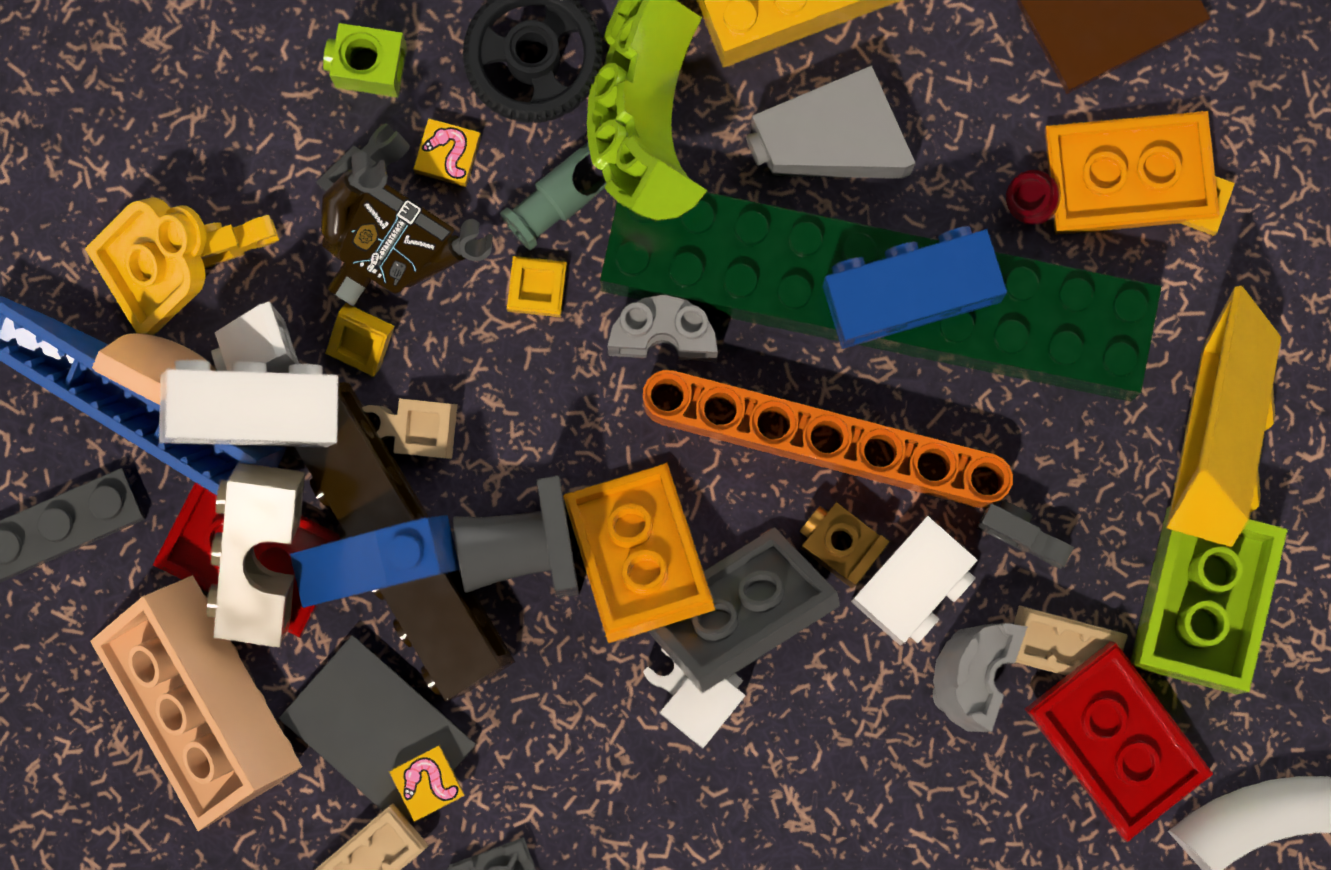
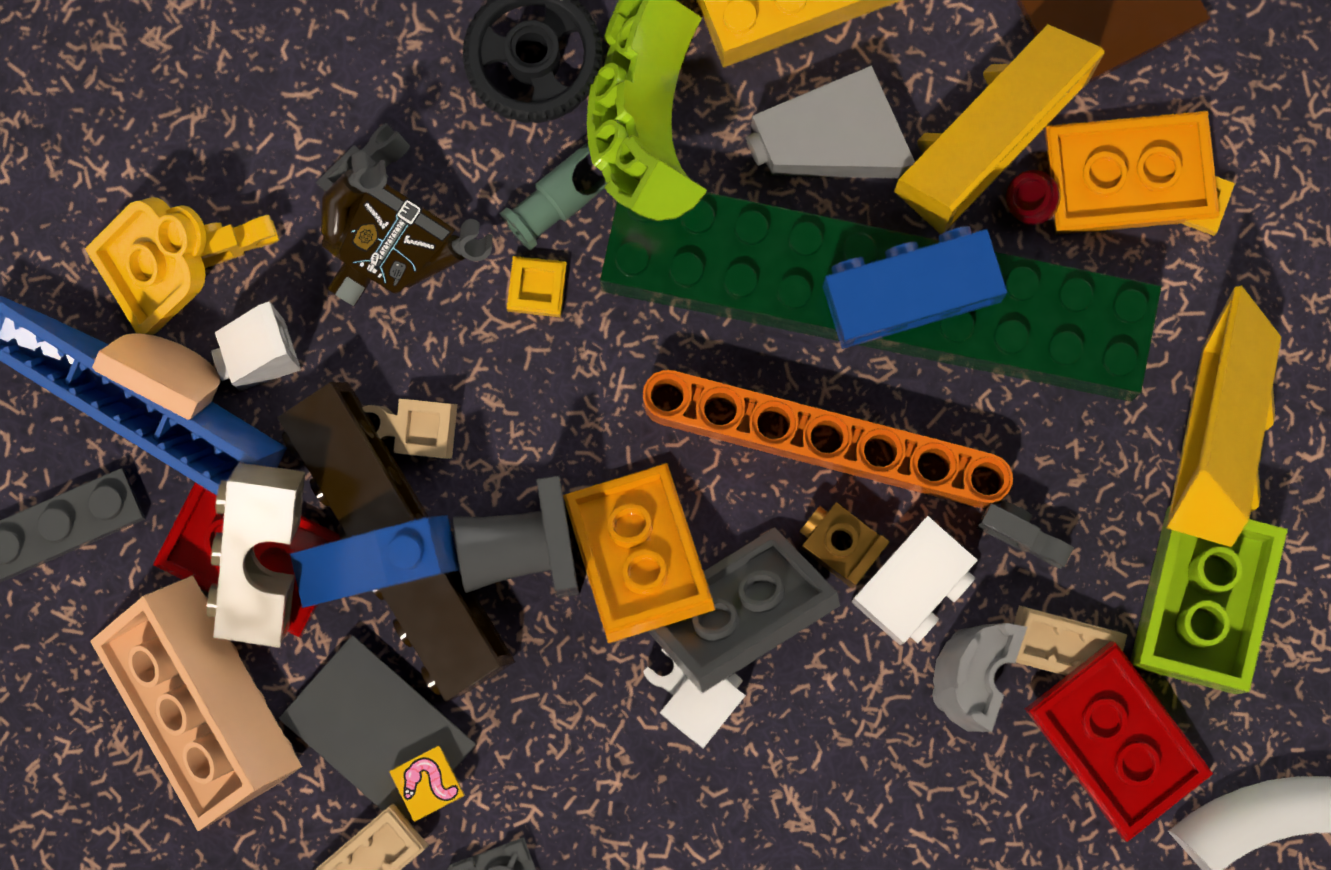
(248, 405): white brick -> none
(359, 339): yellow tile -> none
(383, 76): lime brick -> none
(447, 152): yellow tile -> none
(663, 321): light grey cylinder -> none
(997, 125): none -> yellow piece

